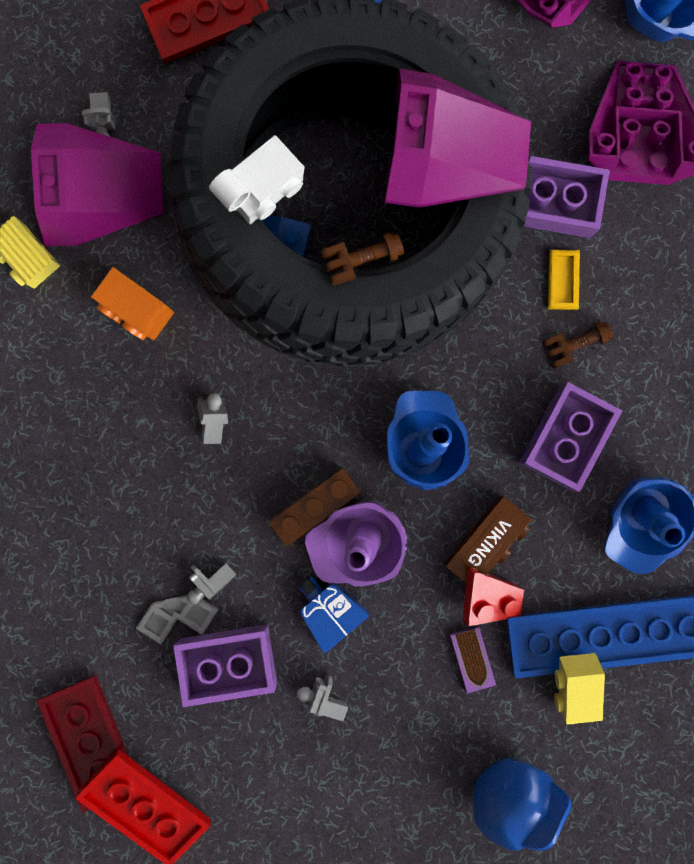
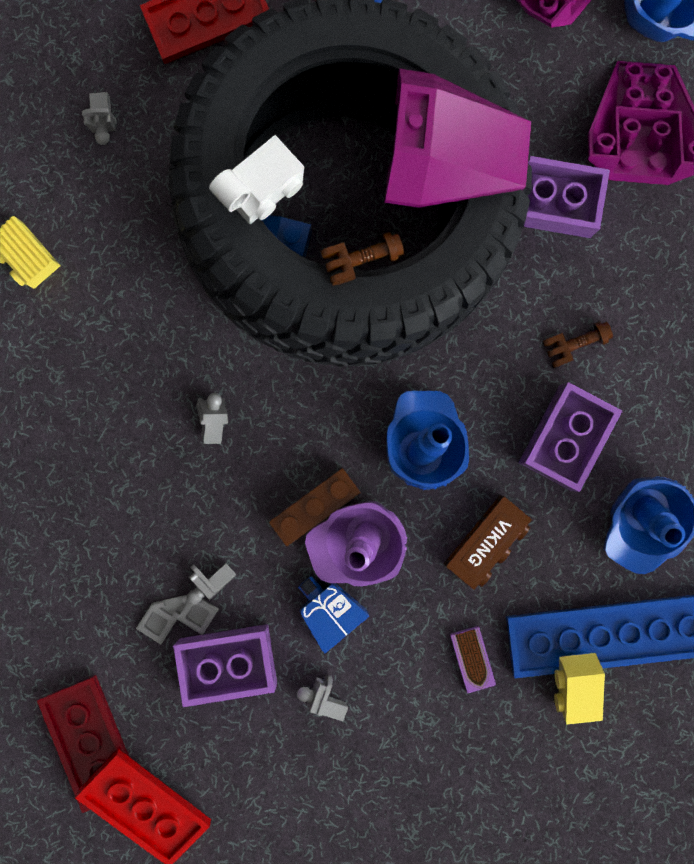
(91, 184): magenta wedge -> none
(127, 301): orange brick -> none
(490, 598): wing -> none
(519, 806): blue piece -> none
(563, 279): yellow tile -> none

